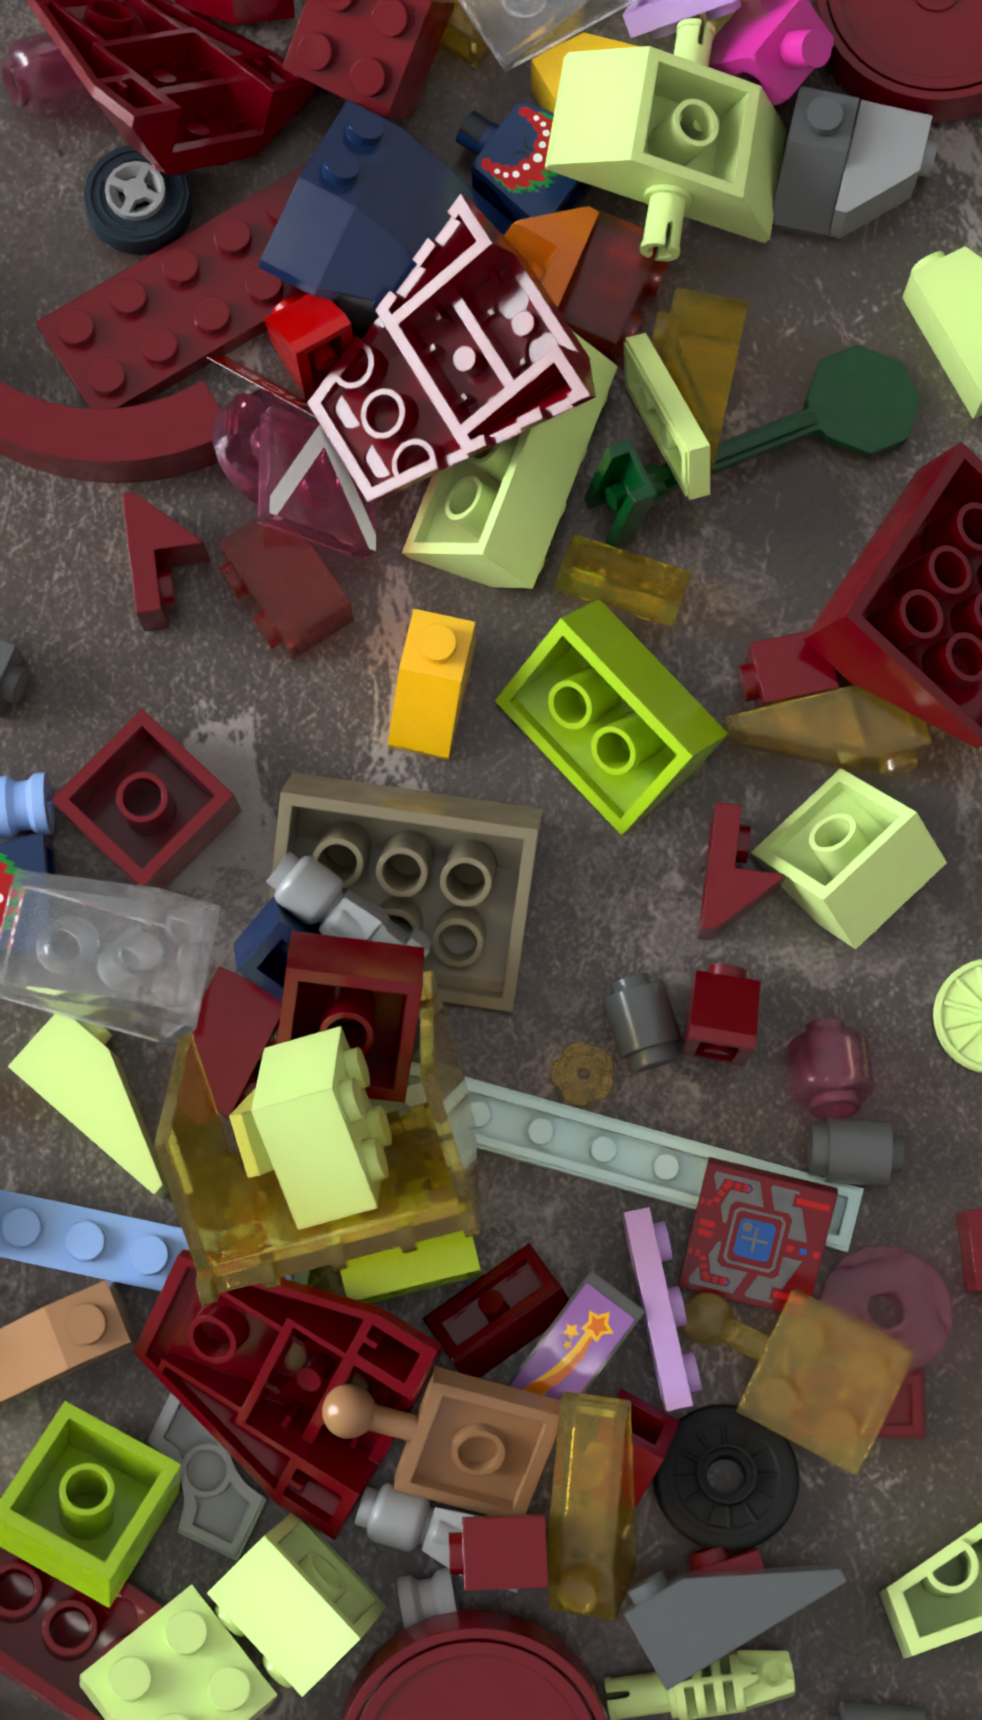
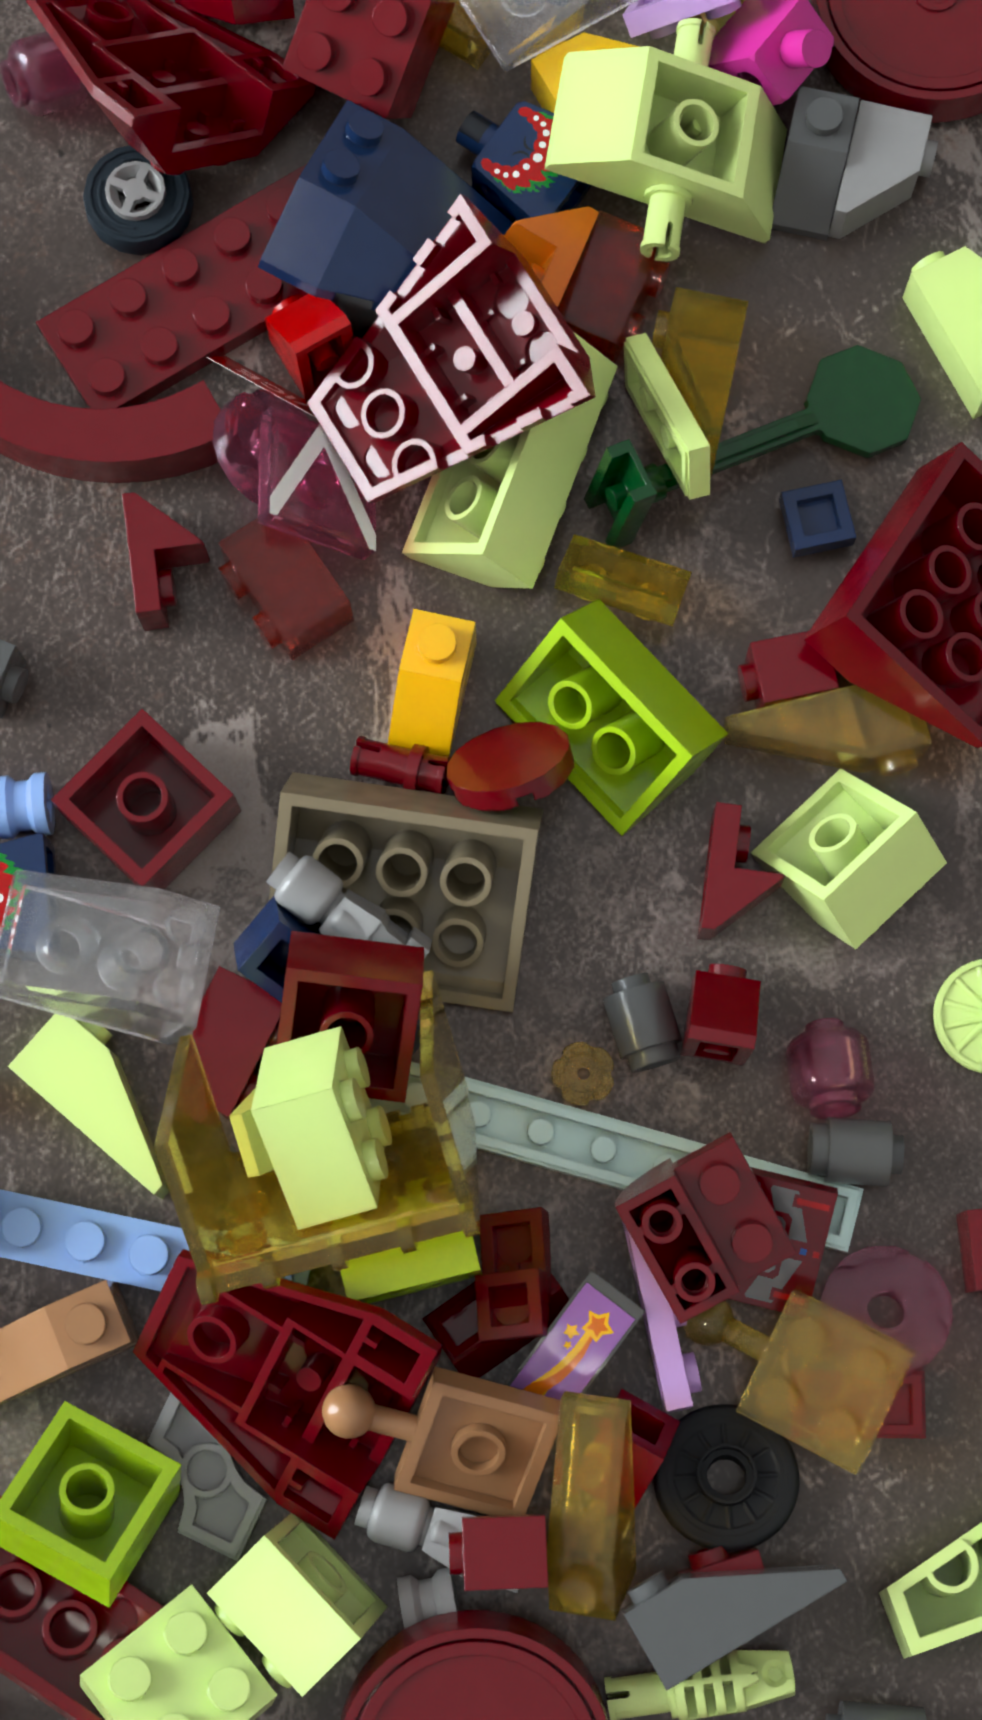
(400, 765): none -> dark red pin
(509, 765): none -> dark red tile
(514, 1275): none -> dark red slope
(703, 1226): none -> dark red brick
(817, 518): none -> dark blue plate

